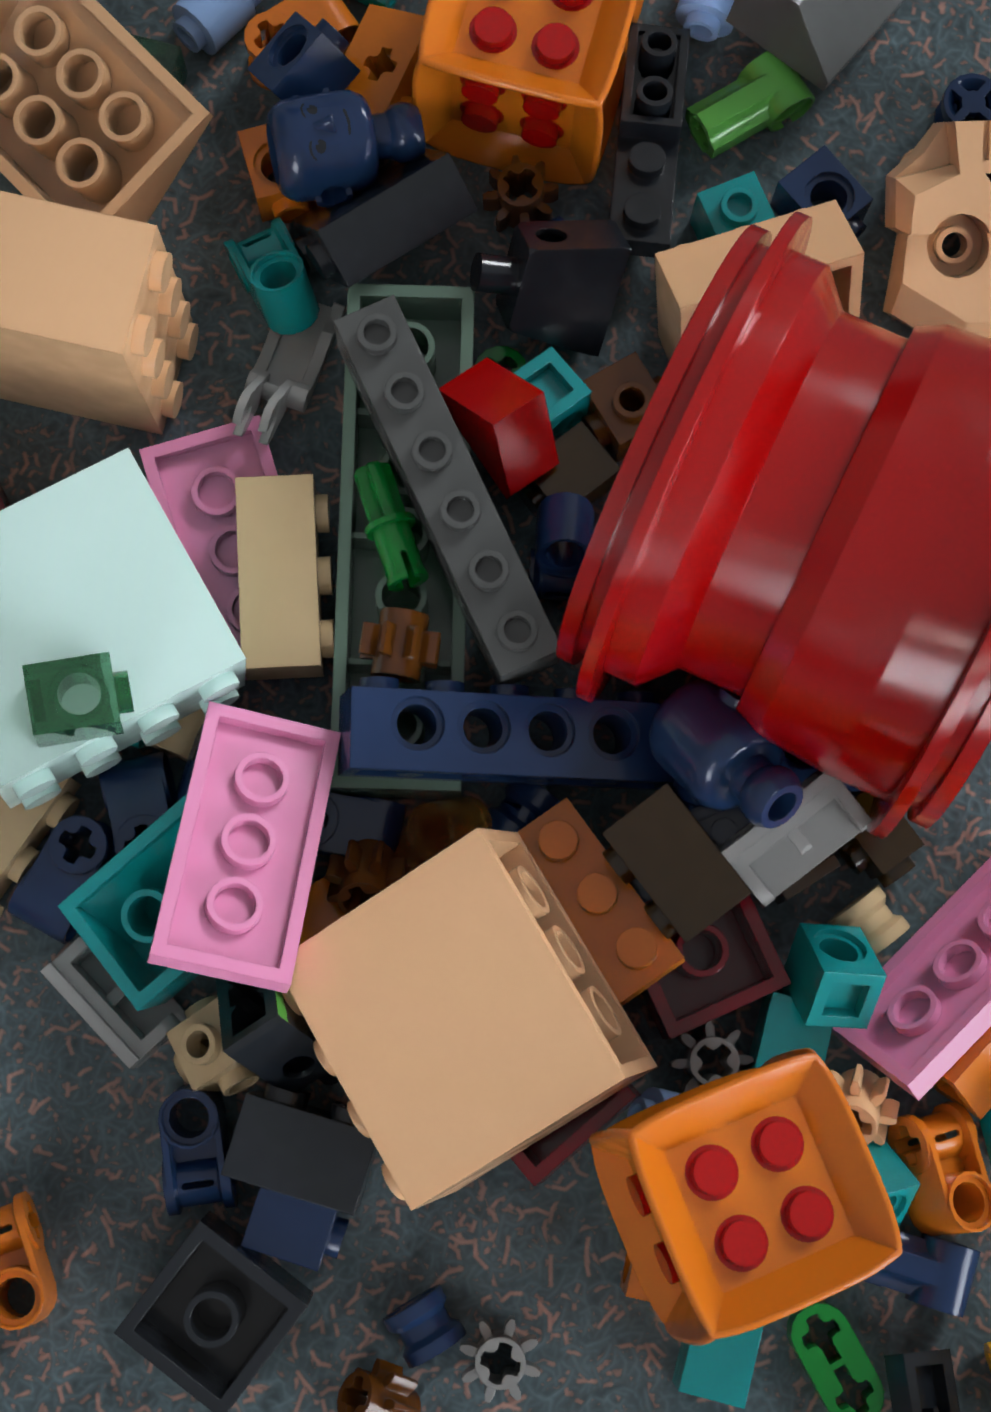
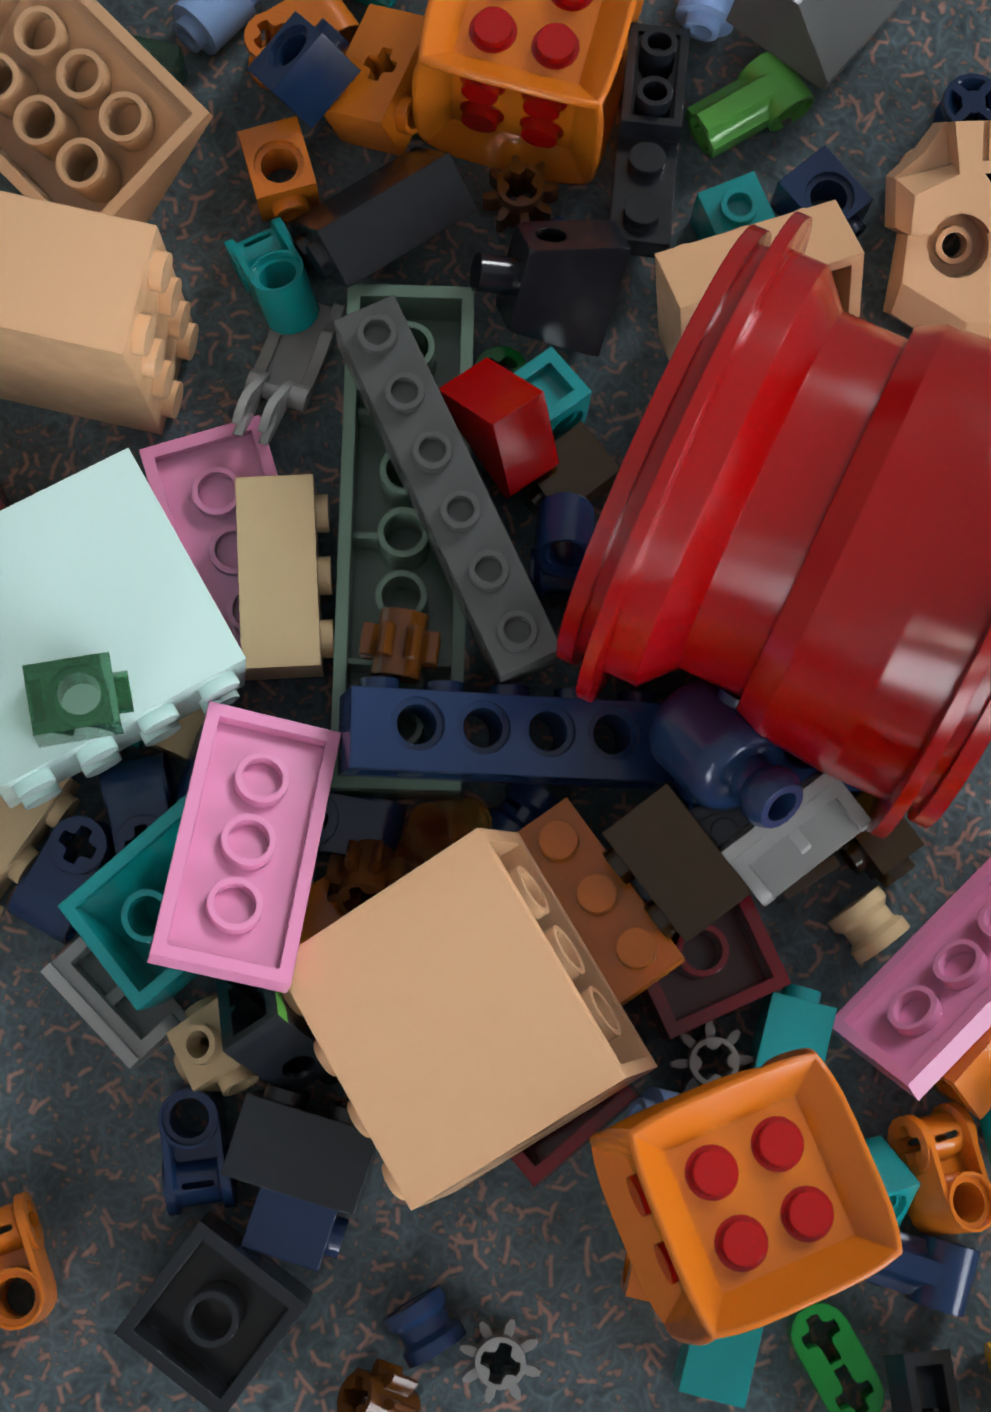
(333, 144): dark blue piece -> none
(390, 526): green axle -> none
(619, 403): reddish brown brick -> none
(834, 976): teal brick -> none
(868, 1101): light nougat gear -> none

